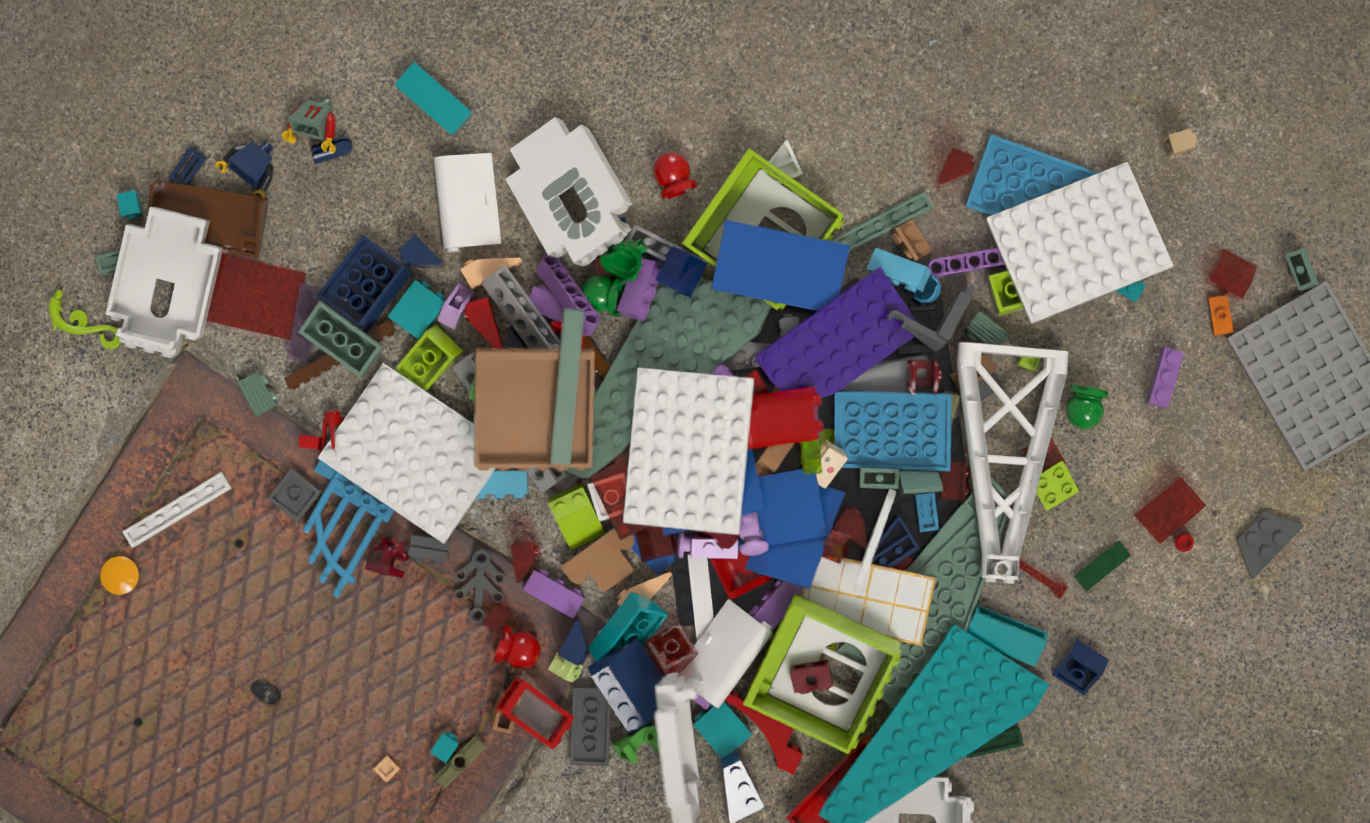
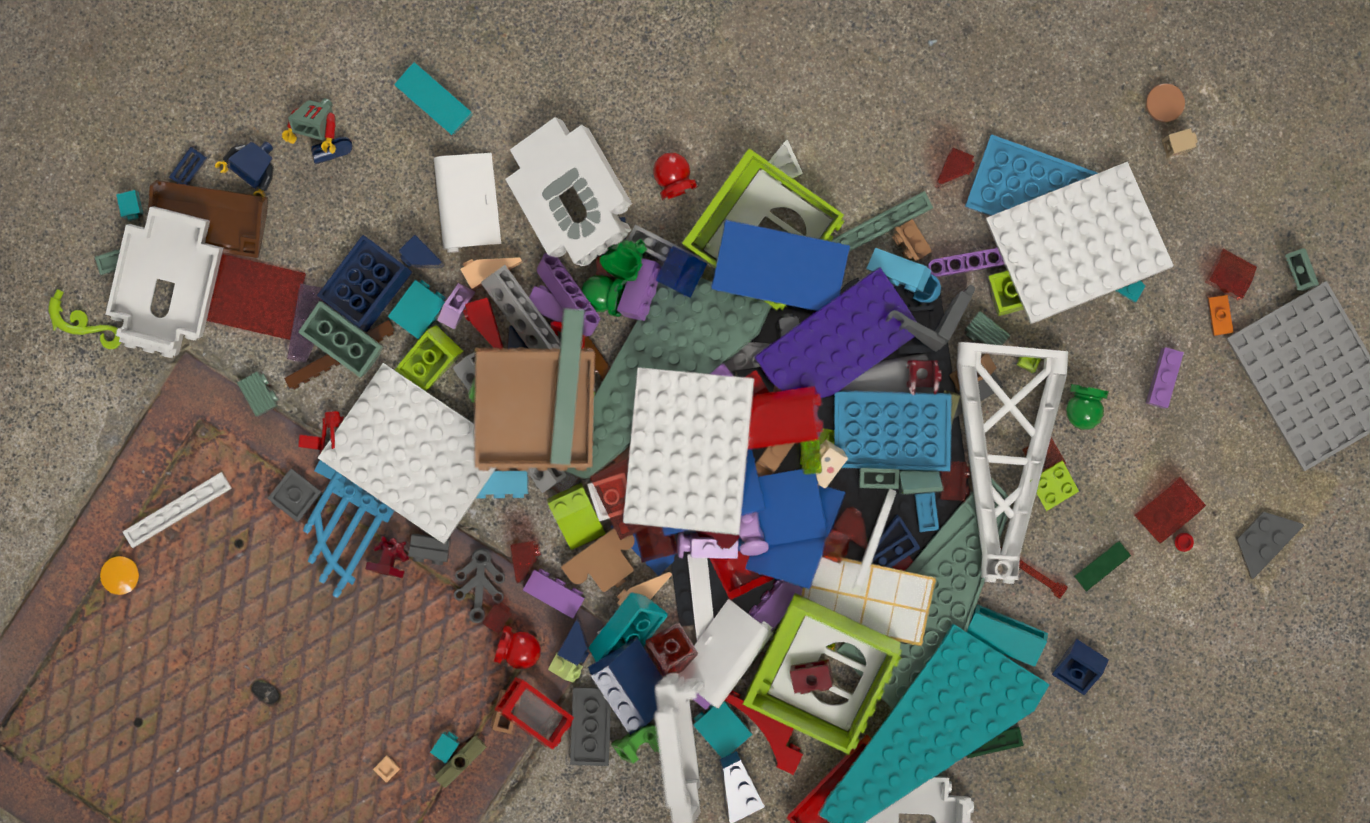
(1165, 103): none -> nougat tile

